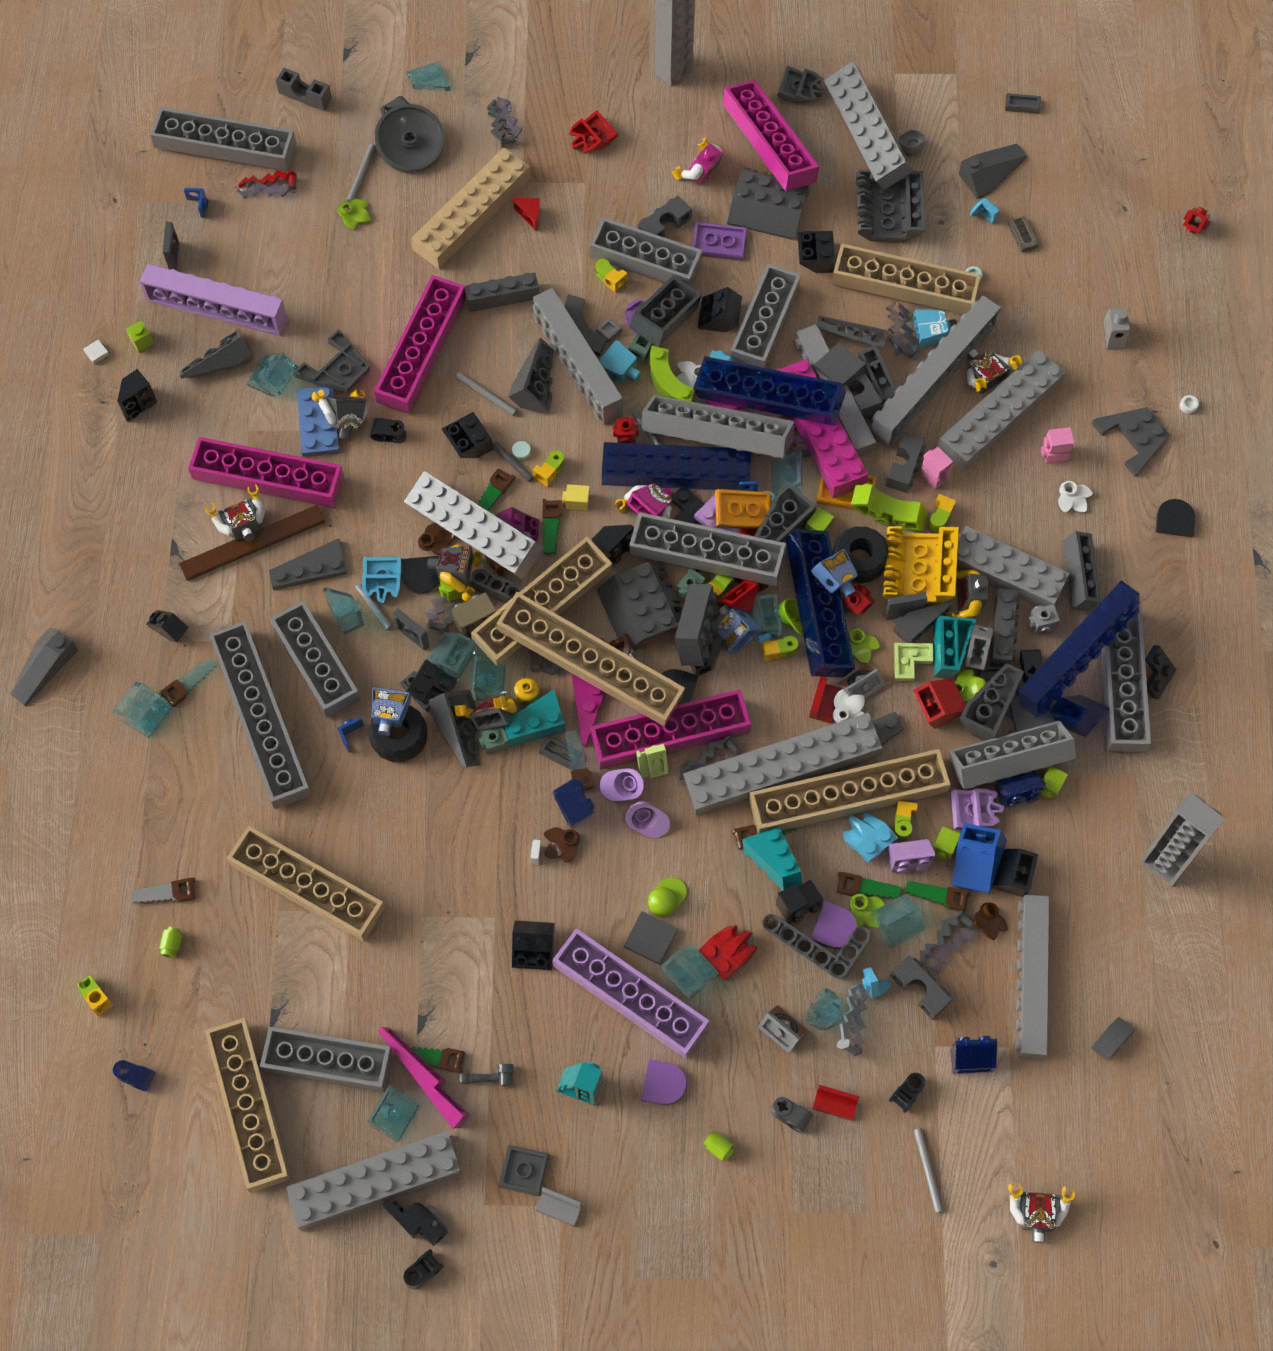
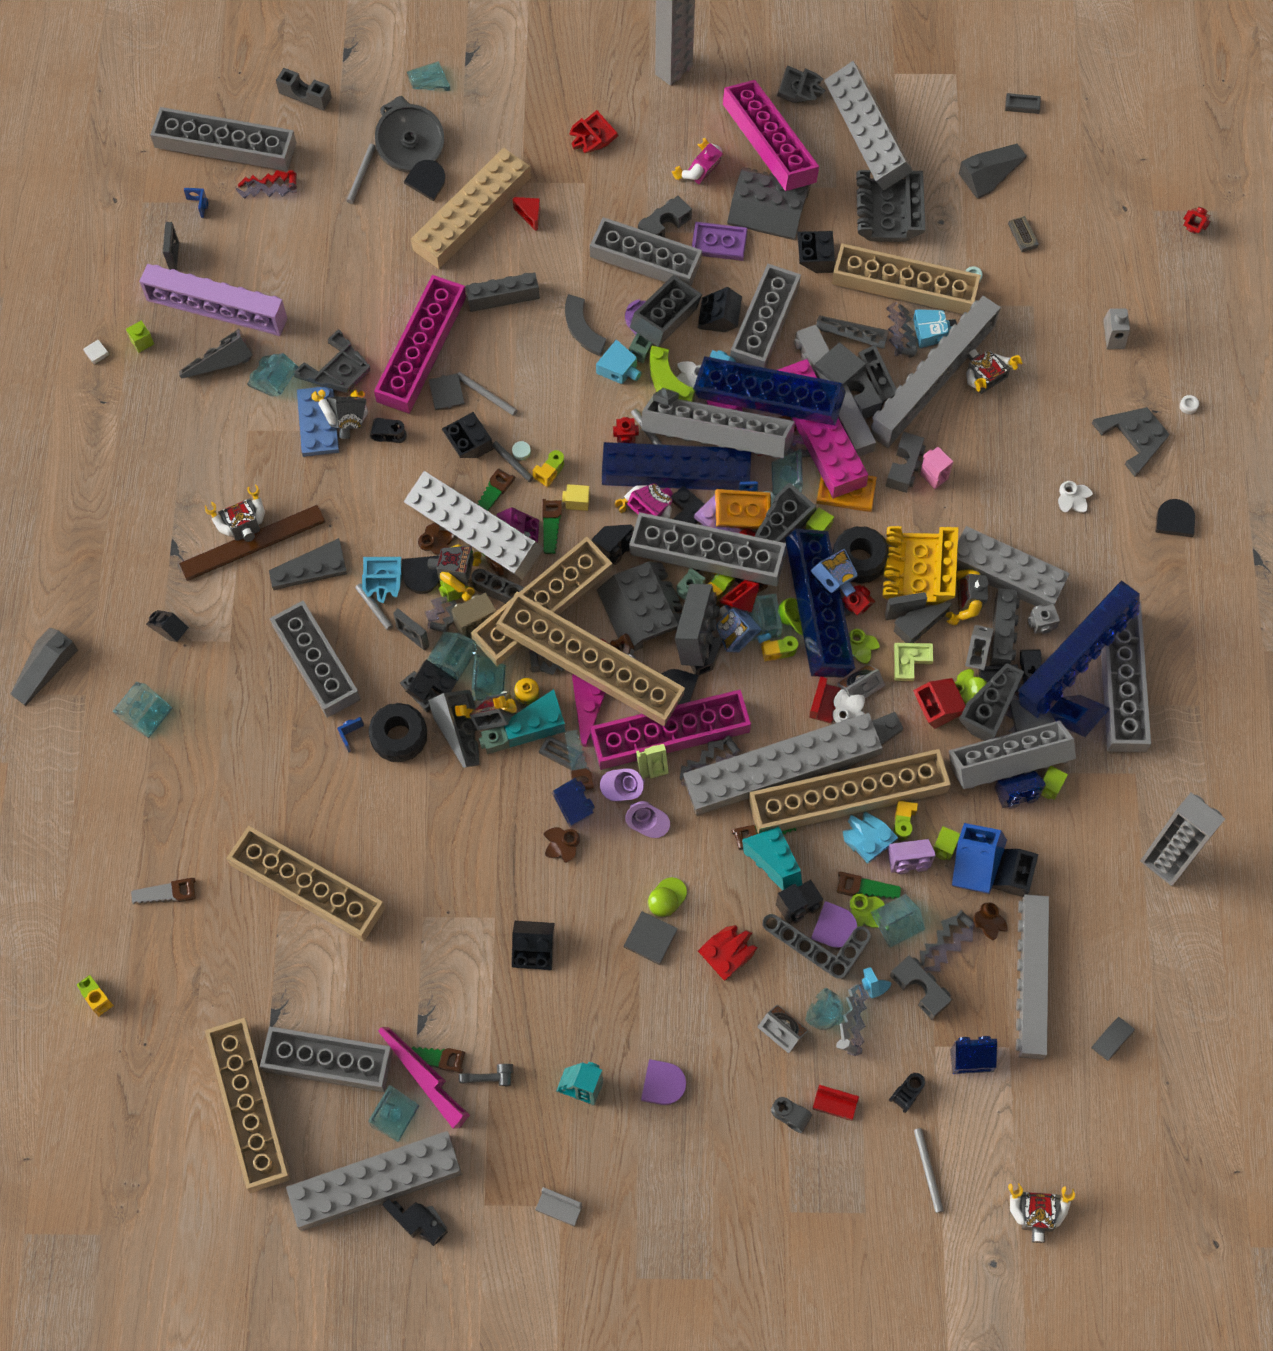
(135, 395): black slope -> none
(137, 1076): clear blue piece -> none
(170, 942): lime brick -> none
(187, 682): piece -> none
(260, 715): light grey brick -> none
(271, 471): dark pink brick -> none
(345, 610): clear light blue slope -> none
(356, 214): lime plate -> none
(389, 708): torso -> none
(423, 1269): black piece -> none
(426, 178): none -> black tile
(446, 391): none -> dark grey piece
(514, 130): piece -> none
(523, 1170): dark grey tile -> none
(533, 381): dark grey wedge -> none
(535, 852): white tile -> none
(577, 356): light grey brick -> none
(608, 330): light grey tile -> none
(609, 275): leg -> none
(630, 993): lavender brick -> none
(665, 396): none -> dark grey tile
(689, 971): clear light blue slope -> none
(719, 1146): lime brick -> none
(888, 509): lime brick -> none
(912, 141): light grey hair -> none
(939, 894): green piece -> none
(941, 516): leg -> none
(950, 644): teal wedge -> none
(975, 808): lavender plate -> none
(986, 209): medium azure plate -> none
(1001, 410): light grey brick -> none
(1057, 445): bright pink piece -> none
(1082, 570): dark grey brick -> none
(1162, 671): black plate -> none

